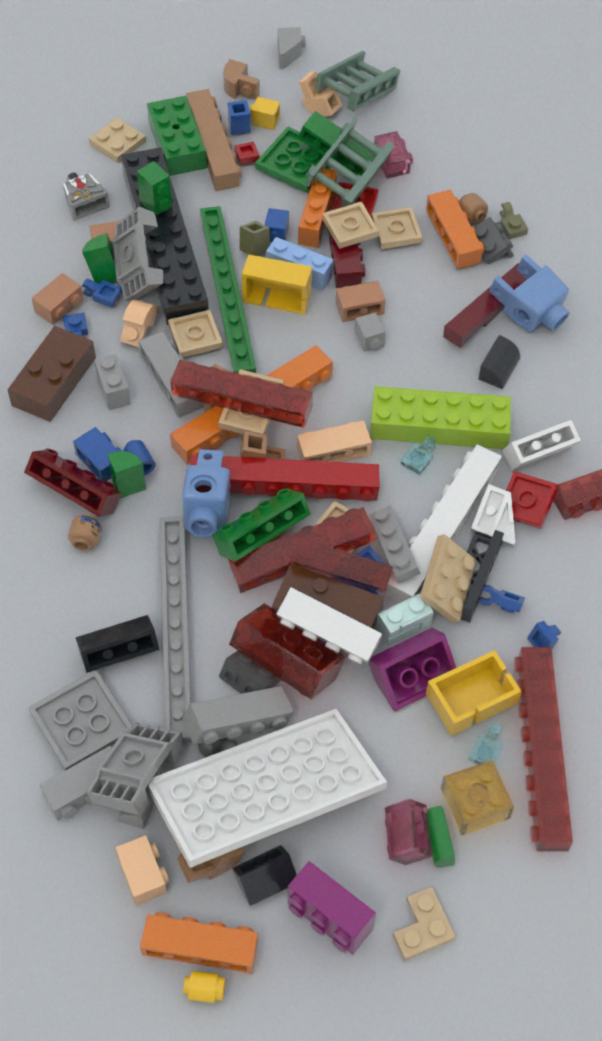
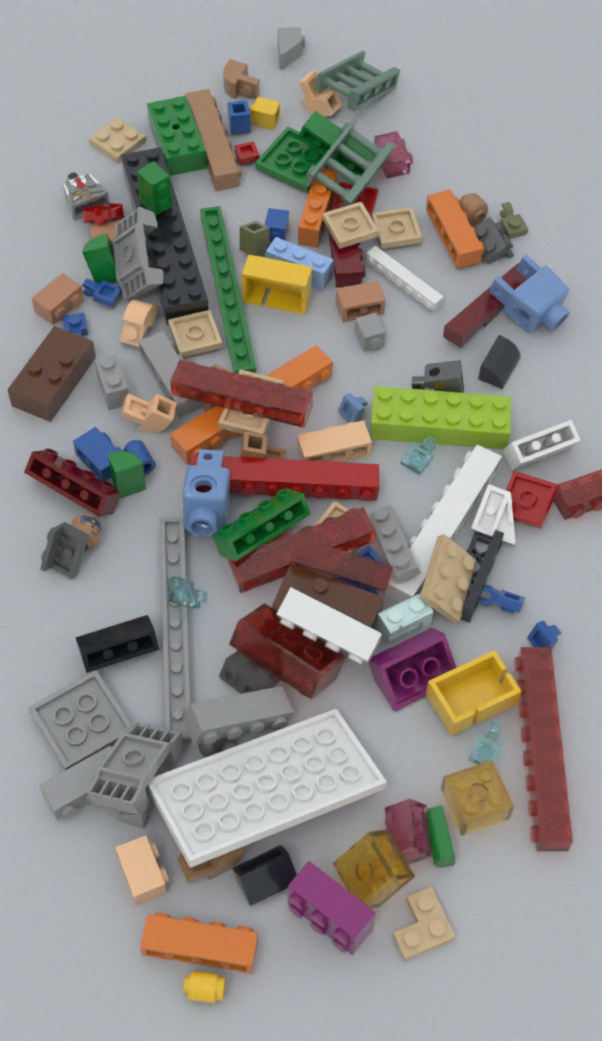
(64, 550): none -> dark grey bracket
(100, 213): none -> red plate
(151, 415): none -> light nougat brick
(184, 594): none -> clear light blue plate
(352, 408): none -> medium blue tile
(374, 868): none -> clear yellow brick
(404, 279): none -> white piece
(441, 377): none -> dark grey torso

